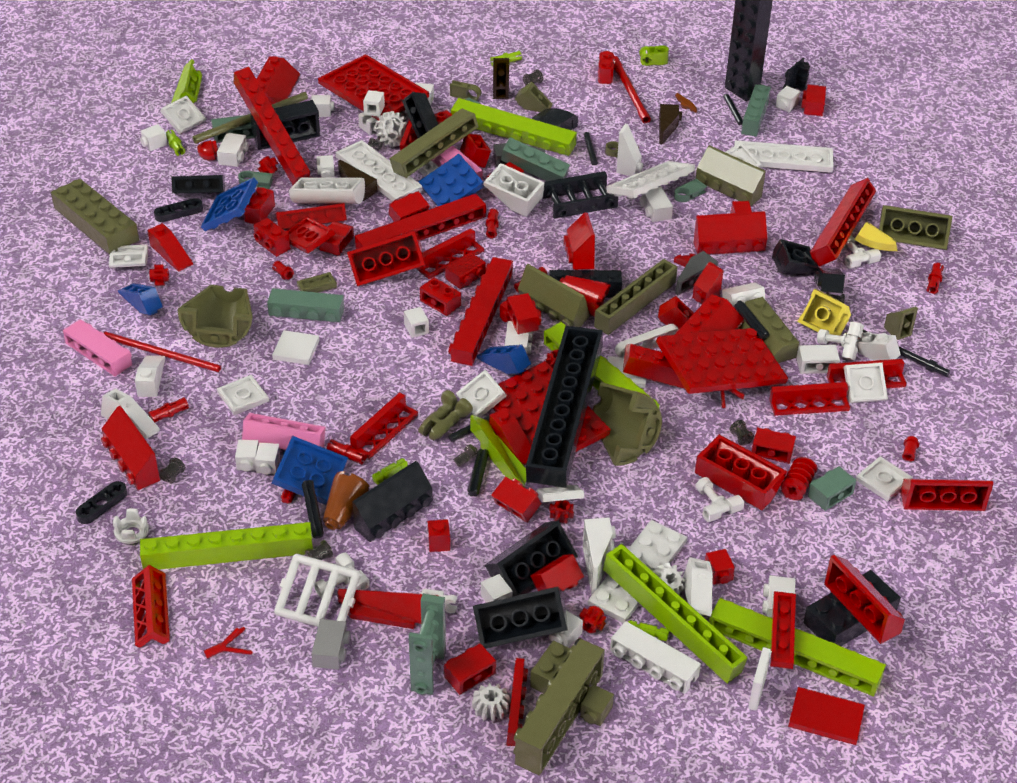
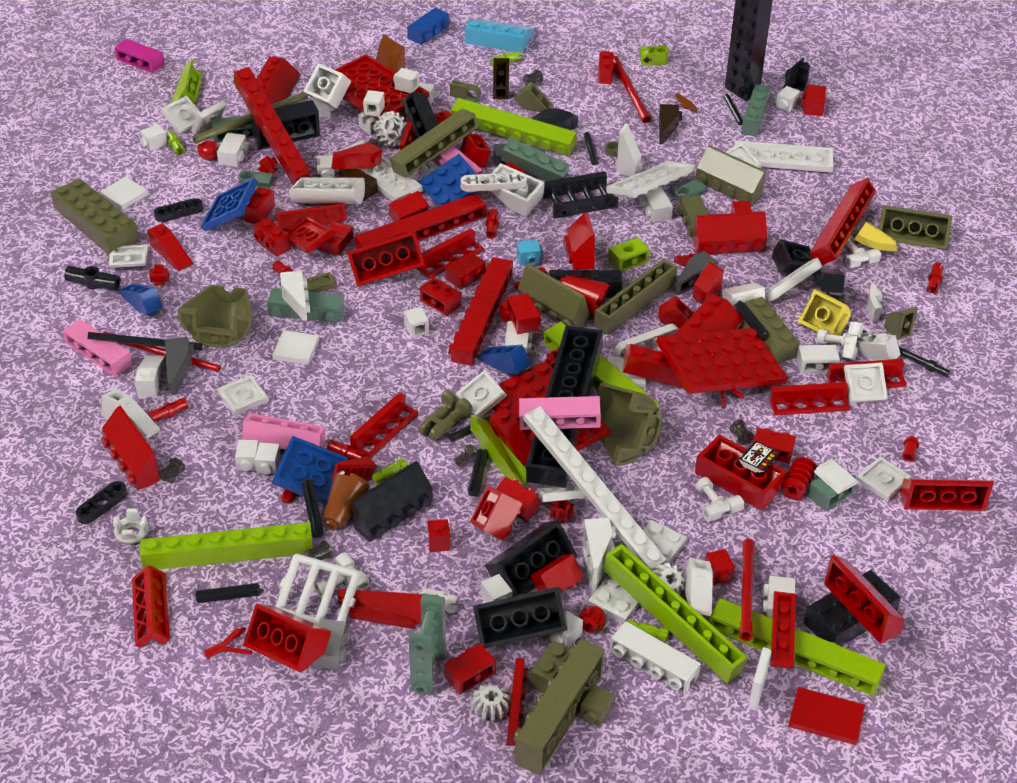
(92, 277): none -> black piece
(124, 193): none -> white tile
(134, 340): none -> black bar
(139, 55): none -> dark pink brick
(178, 361): none -> dark grey slope
(198, 184): black brick -> none
(204, 118): none -> white tile
(228, 592): none -> black axle
(285, 637): none -> red slope
(294, 293): none -> white slope
(327, 86): none -> white brick
(357, 157): none -> red slope
(362, 467): none -> red slope
(391, 54): none -> dark orange slope
(406, 80): none -> white brick
(428, 26): none -> blue brick
(493, 182): none -> white beam
(496, 513): none -> slope
(497, 35): none -> medium azure slope
(529, 252): none -> medium azure brick
(564, 411): none -> bright pink brick
(594, 488): none -> white plate
(628, 254): none -> lime brick
(689, 208): none -> olive brick
(746, 623): none -> red piece
(758, 457): none -> piece
(792, 279): none -> white beam
(835, 476): none -> white piece
(873, 303): none -> white slope

